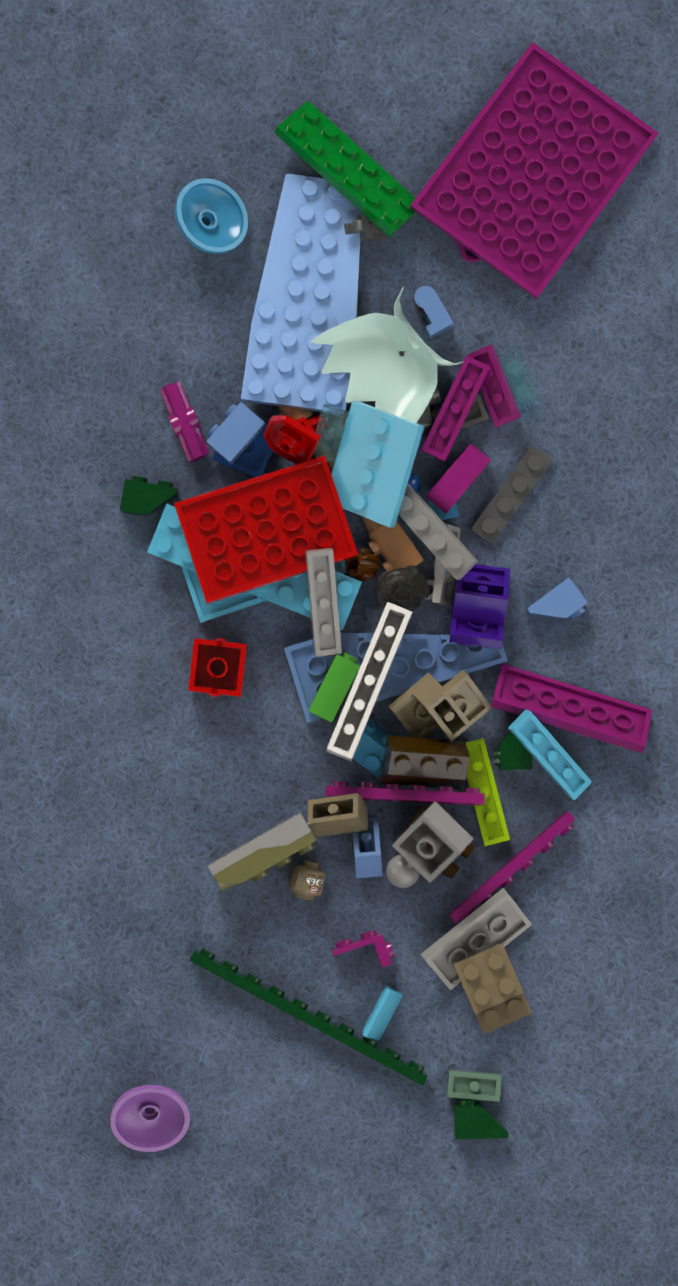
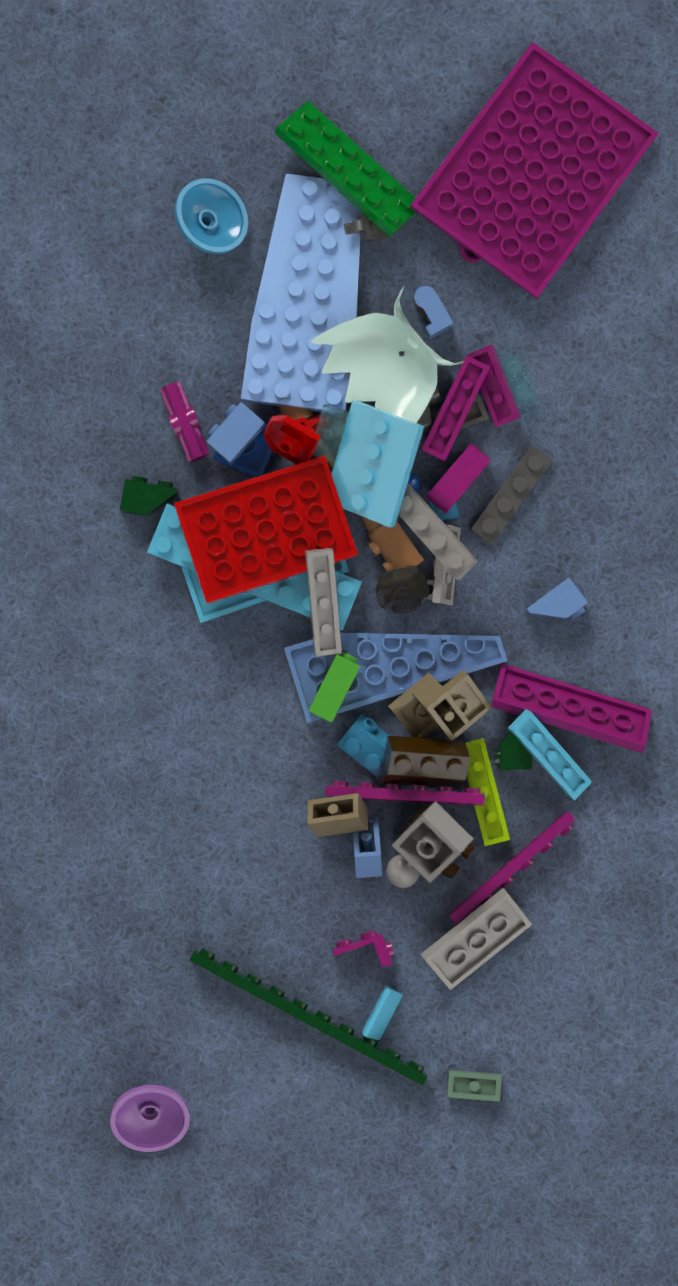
(218, 667): red brick -> none
(263, 852): piece -> none
(307, 880): dark tan head -> none
(363, 565): reddish brown gear -> none
(369, 681): white brick -> none
(476, 1122): dark green slope -> none
(480, 607): dark purple bracket -> none
(492, 988): dark tan bracket -> none

